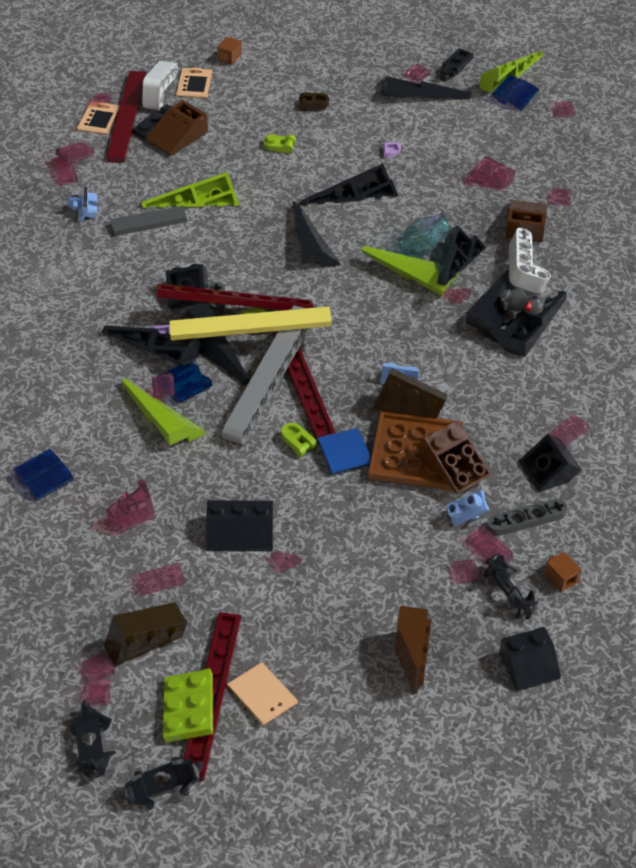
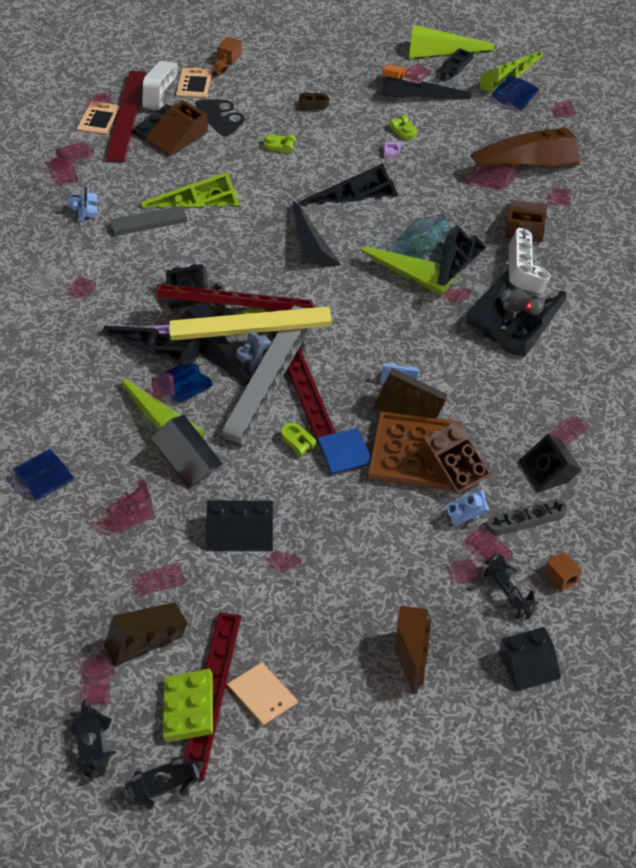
(82, 287): none -> clear pink tile
(186, 450): none -> black slope
(219, 123): none -> black piece
(220, 67): none -> dark orange plate
(252, 352): none -> sand blue hips
(394, 71): none -> orange slope
(406, 131): none -> lime plate
(432, 42): none -> lime wedge
(544, 147): none -> reddish brown wedge

